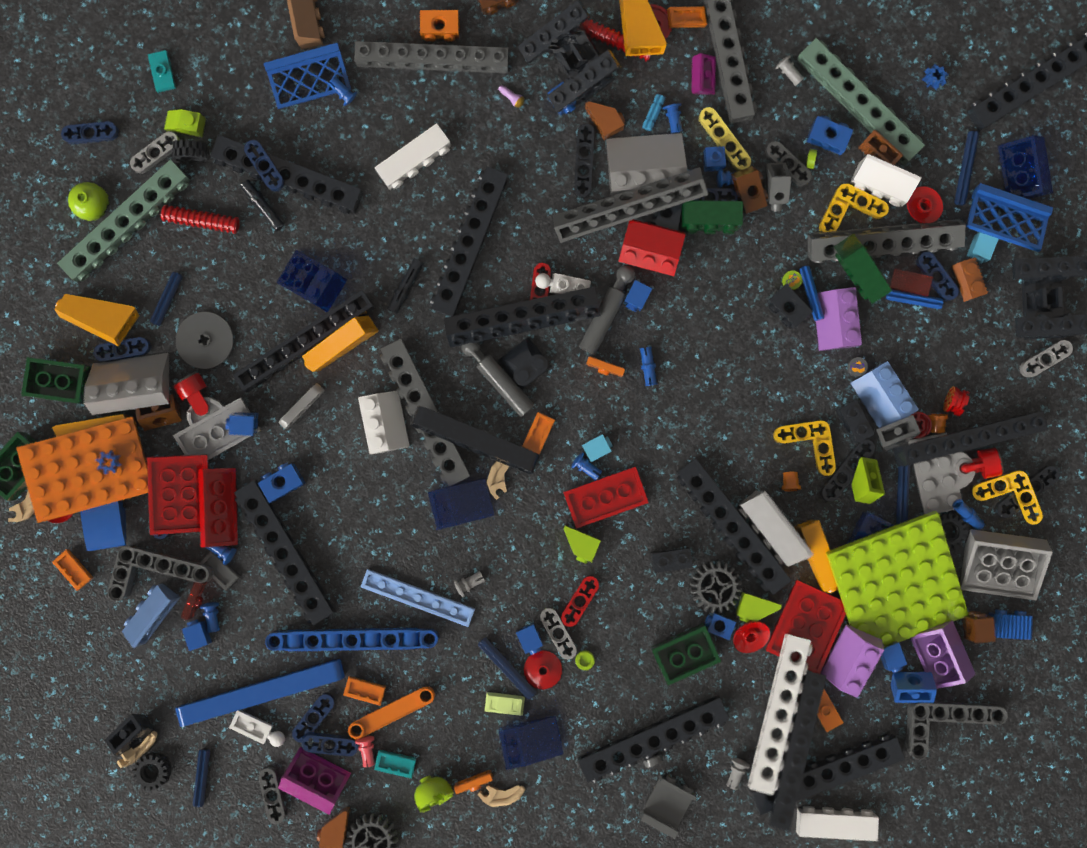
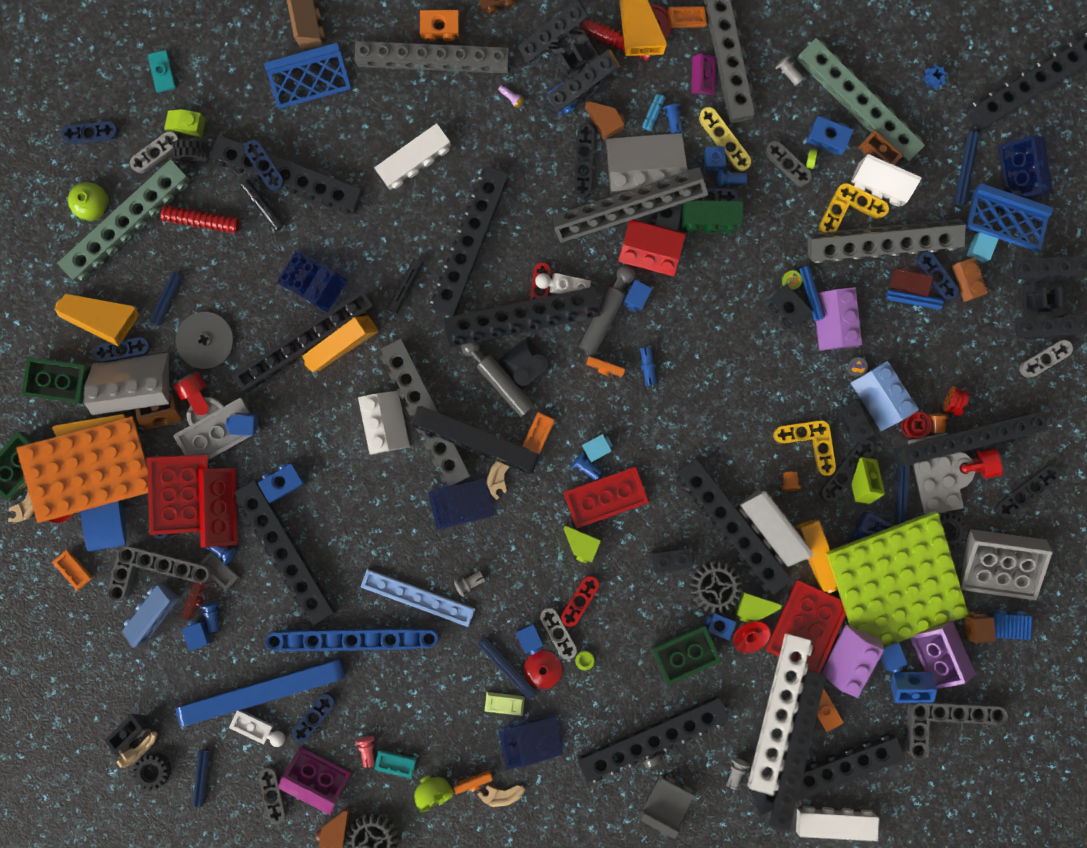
(114, 463): blue gear -> none
(301, 406): light grey beam -> none
(323, 750): dark blue beam -> none
(344, 92): blue pin -> none
(364, 690): orange plate -> none
(391, 712): orange piece -> none
(742, 181): reddish brown brick -> none
(777, 185): dark grey torso -> none
(861, 269): dark green brick -> none
(898, 432): dark grey slope -> none
(929, 200): red dish -> none
(968, 514): blue pin -> none
(1012, 486): yellow beam -> none

